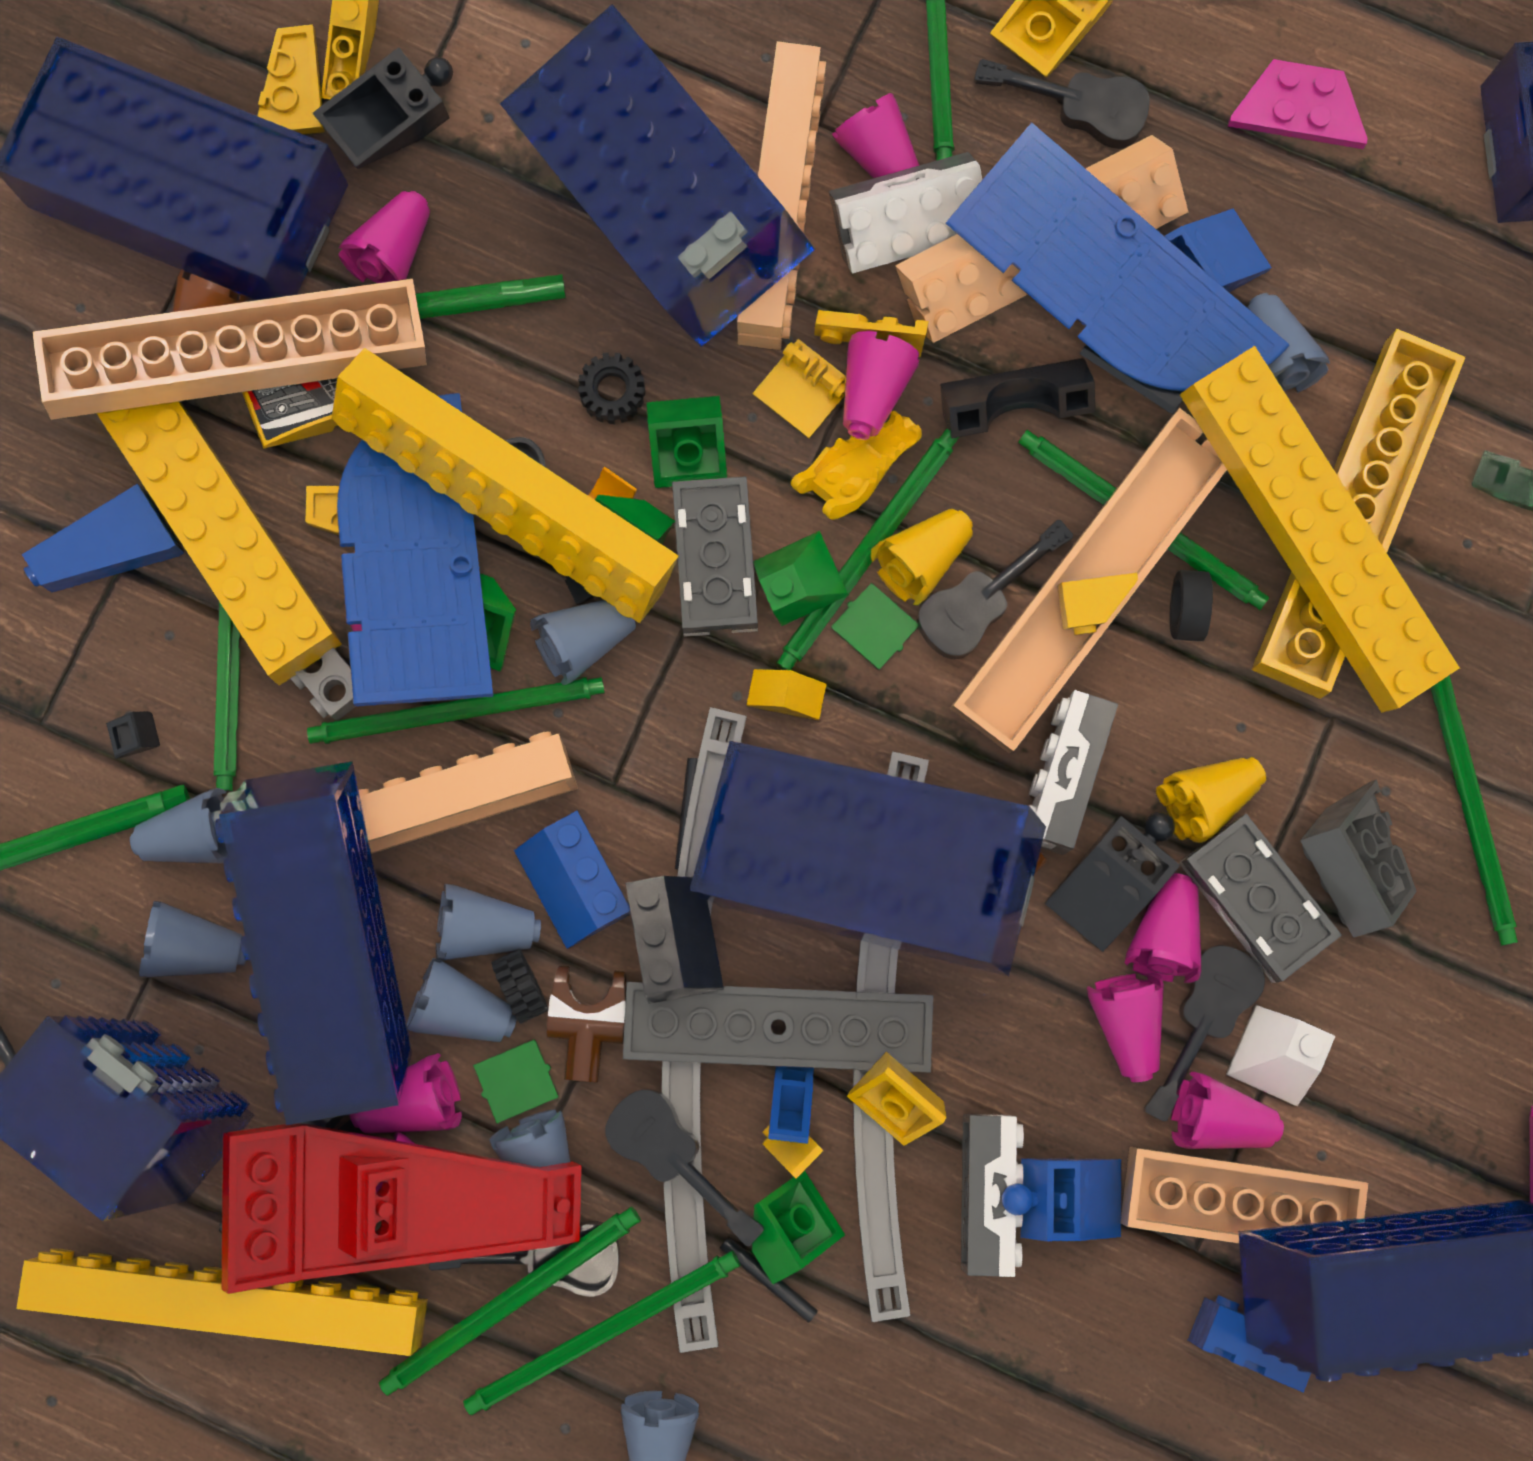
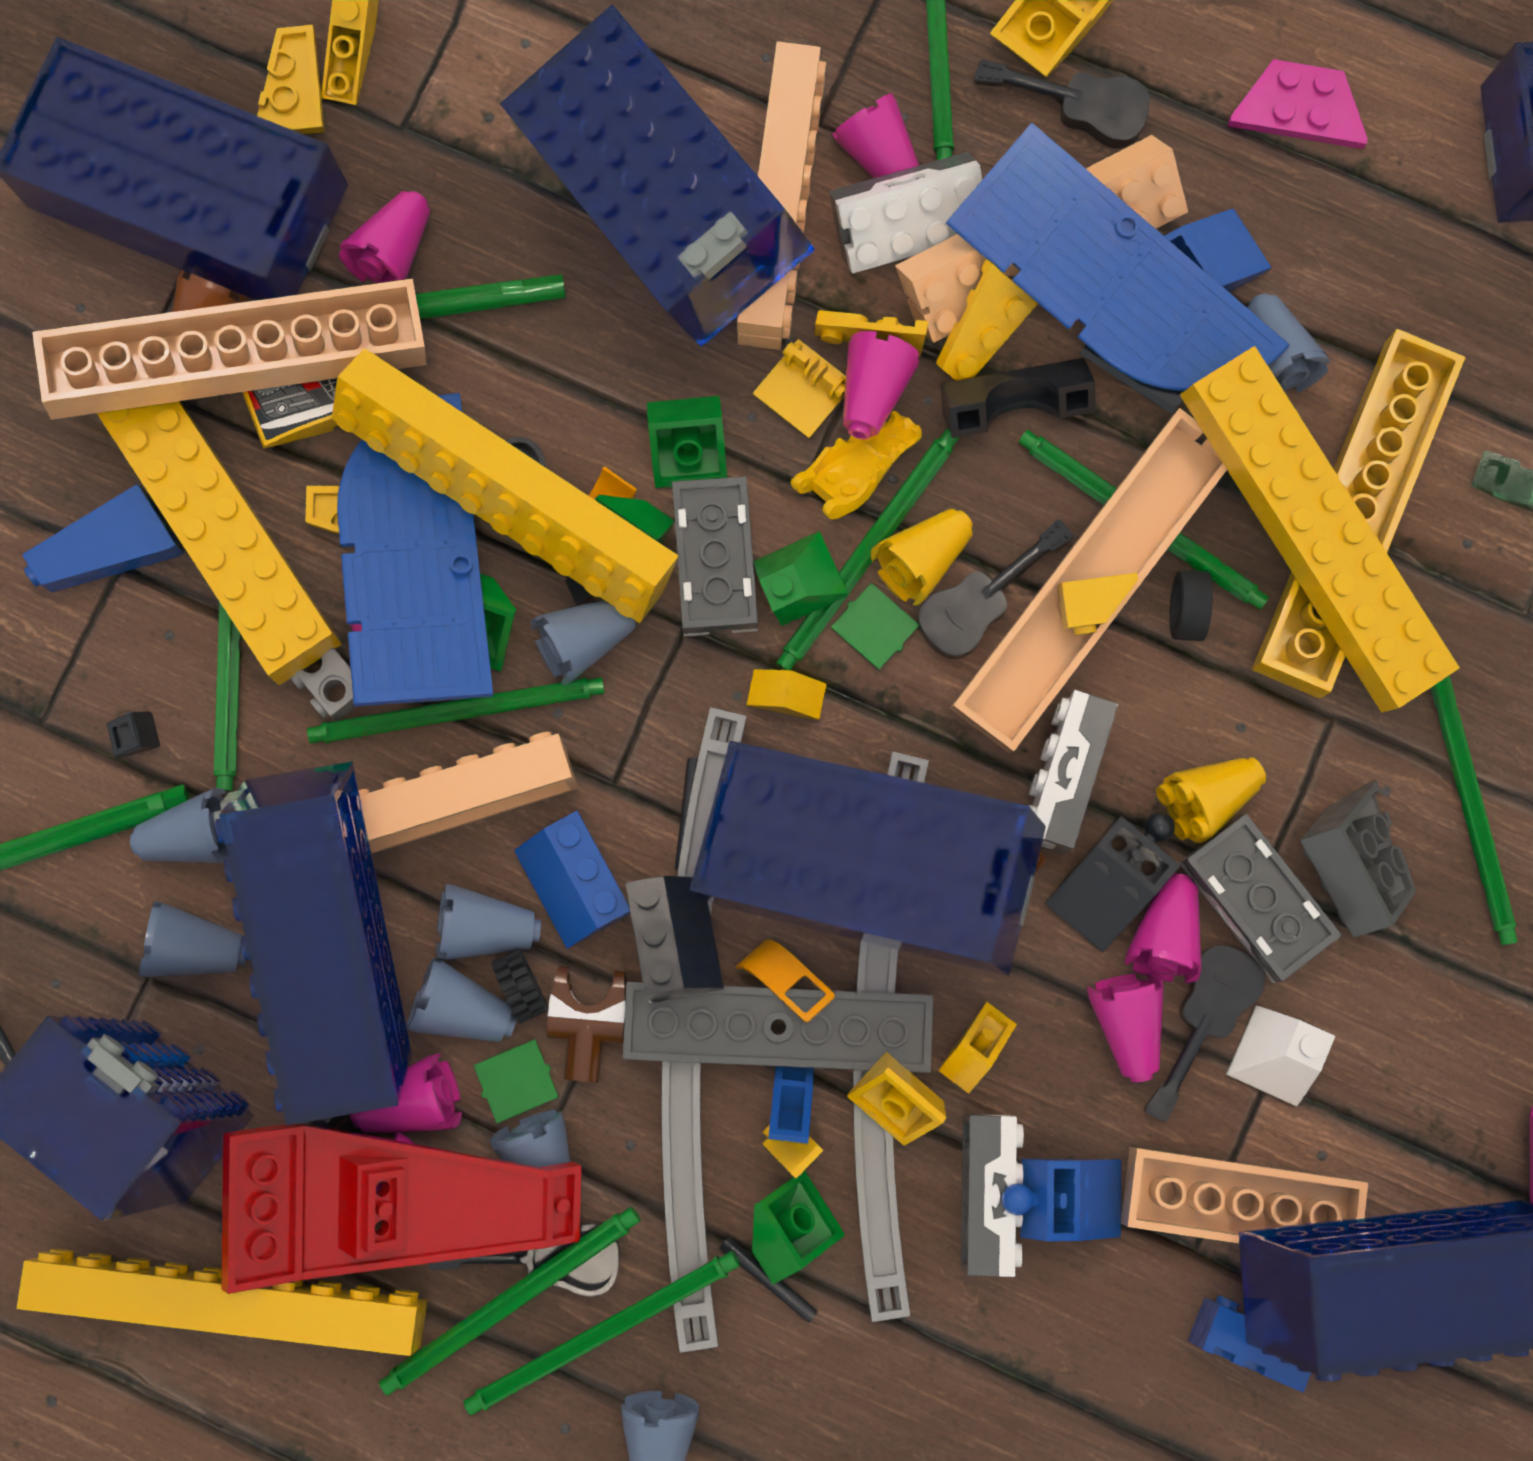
(382, 110): black slope -> none
(607, 367): black tyre -> none
(649, 1132): black piece -> none
(781, 971): none -> light orange piece
(977, 1048): none -> yellow slope
(988, 321): none -> yellow wing
(1222, 1117): dark pink cone -> none

